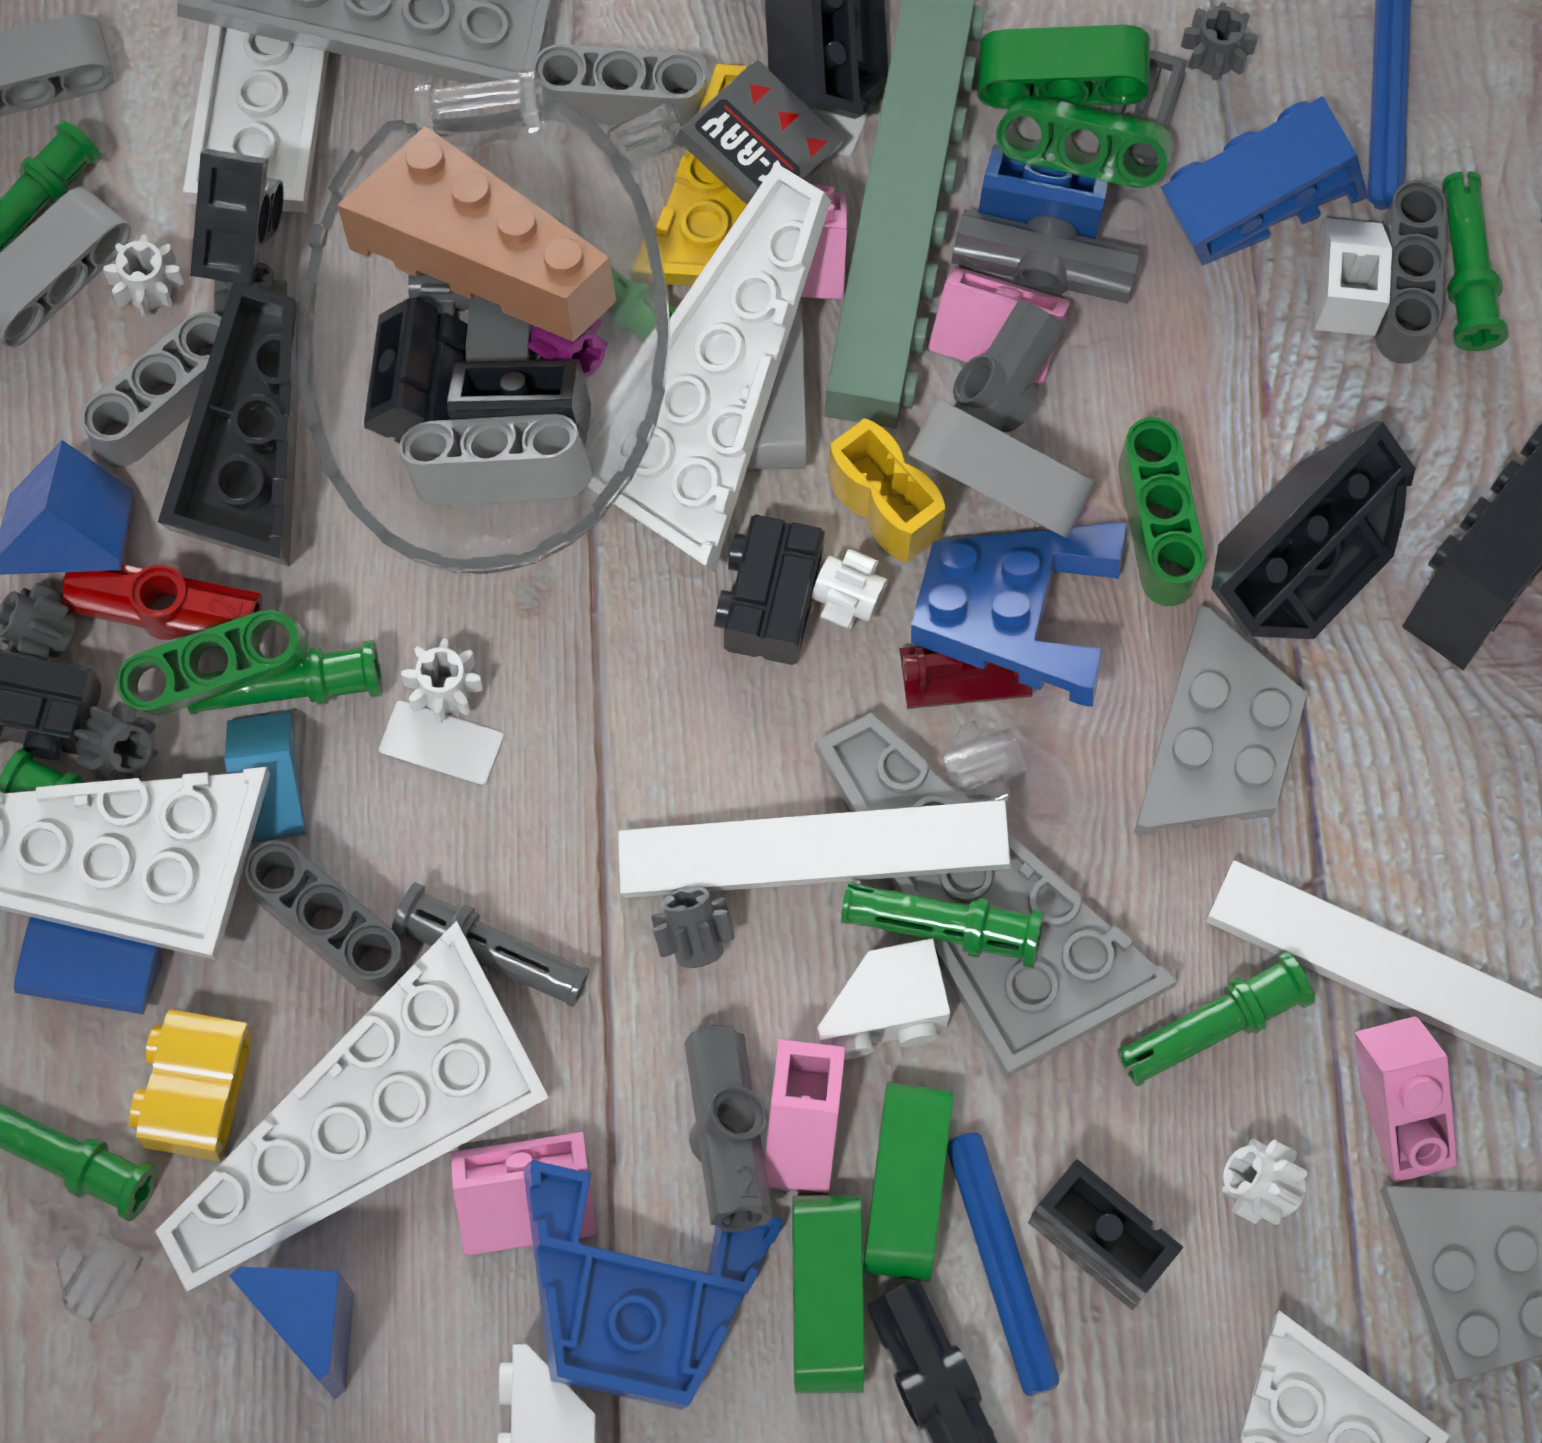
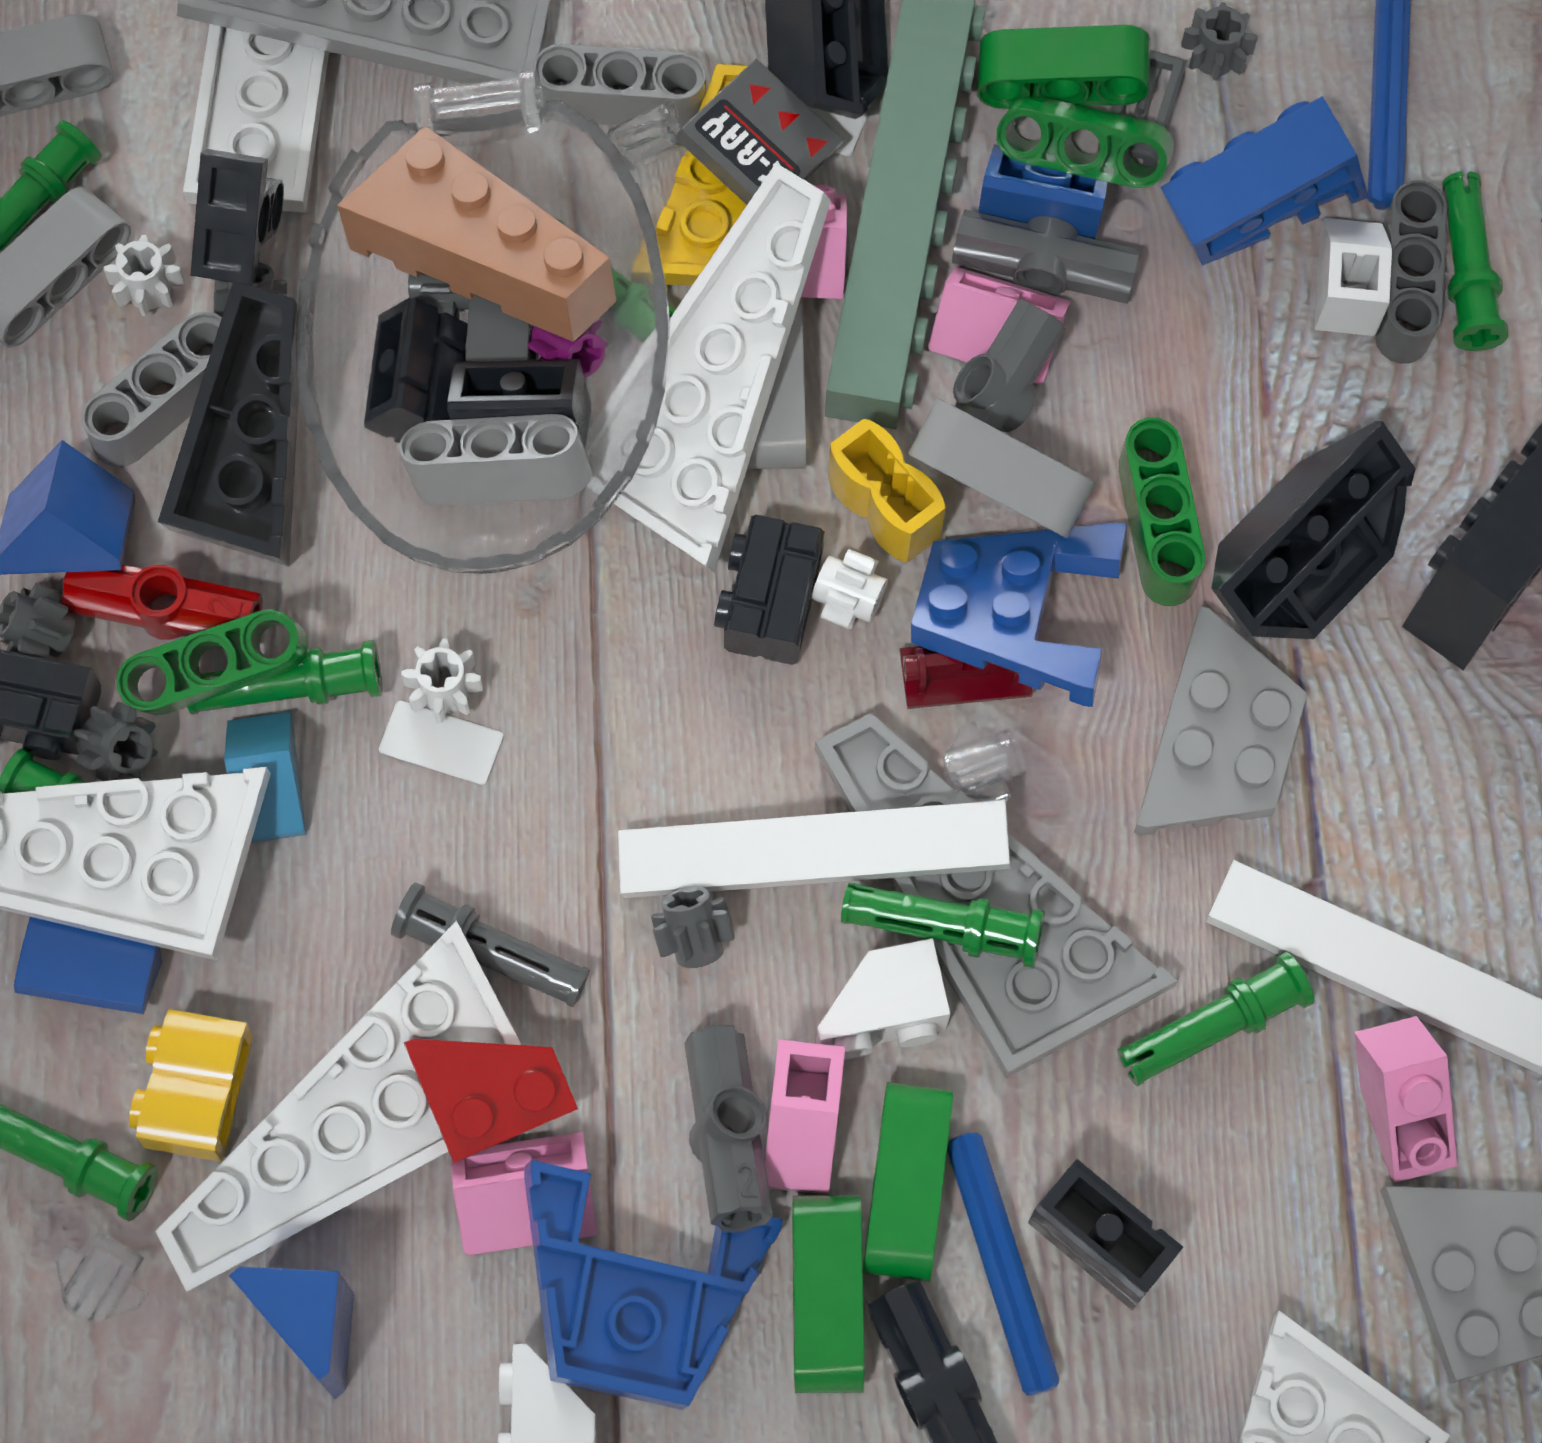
(312, 891): dark grey beam -> none
(488, 1090): none -> red wing
(1264, 1181): white gear -> none

